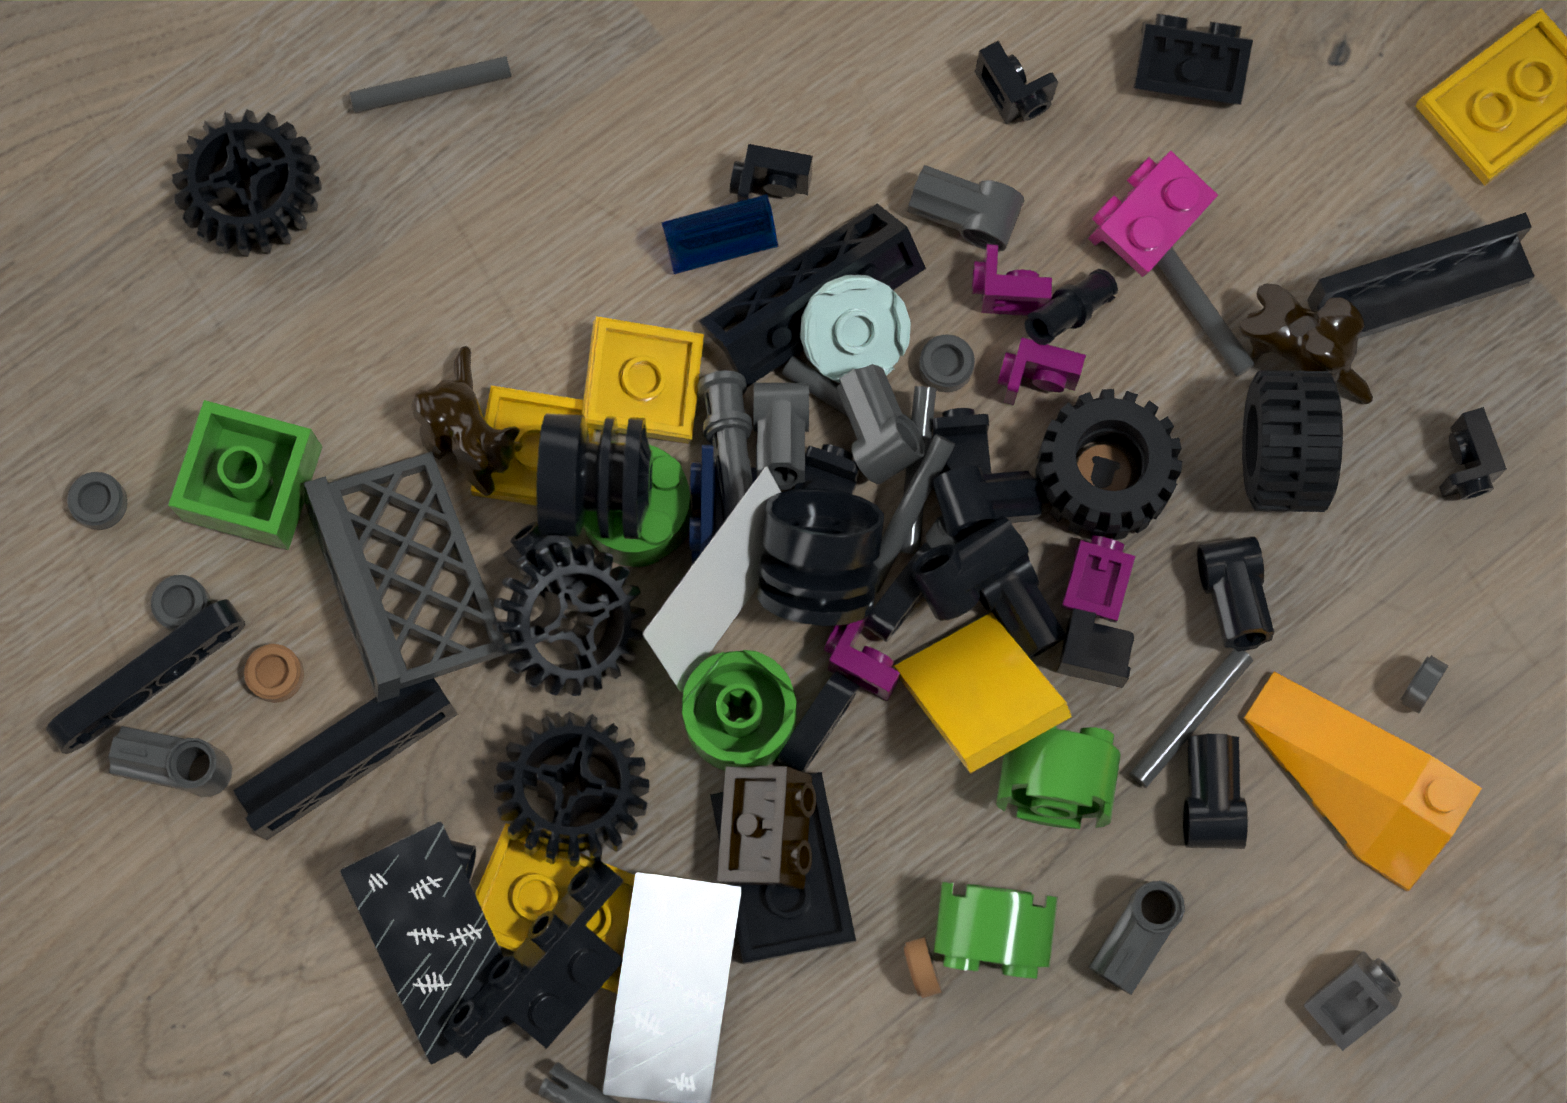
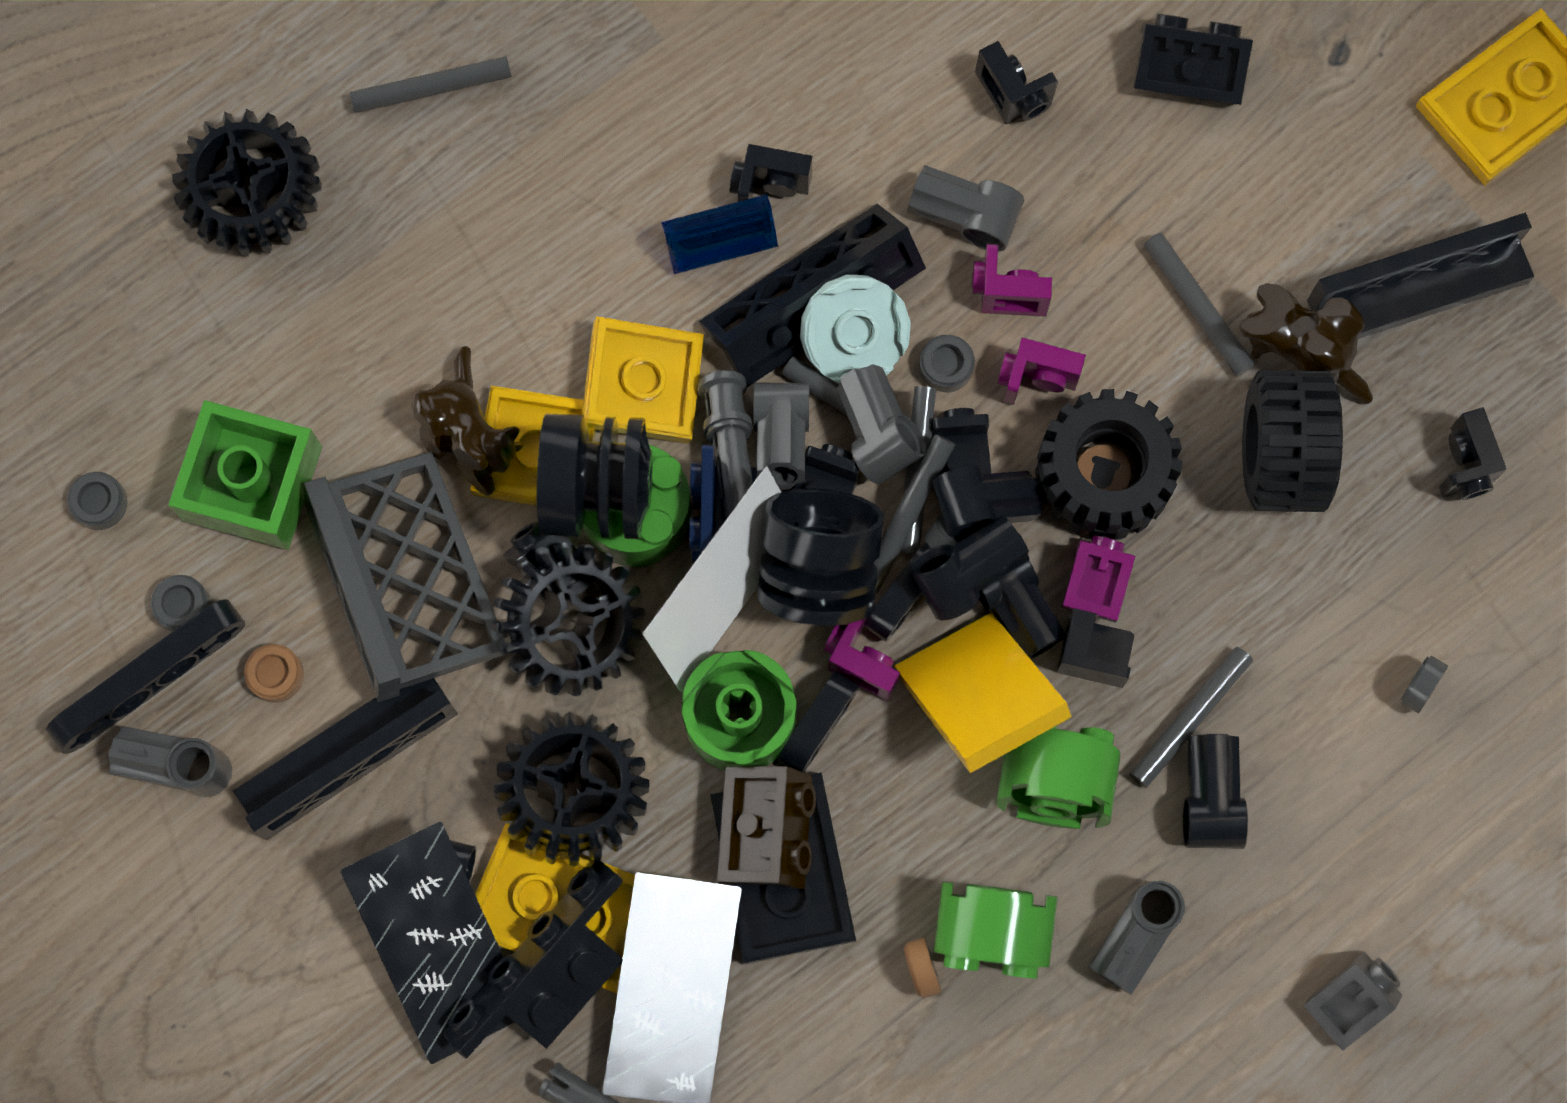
(1071, 306): black pin -> none
(1154, 213): dark pink bracket -> none
(1235, 577): black piece -> none
(1373, 787): light orange wedge -> none

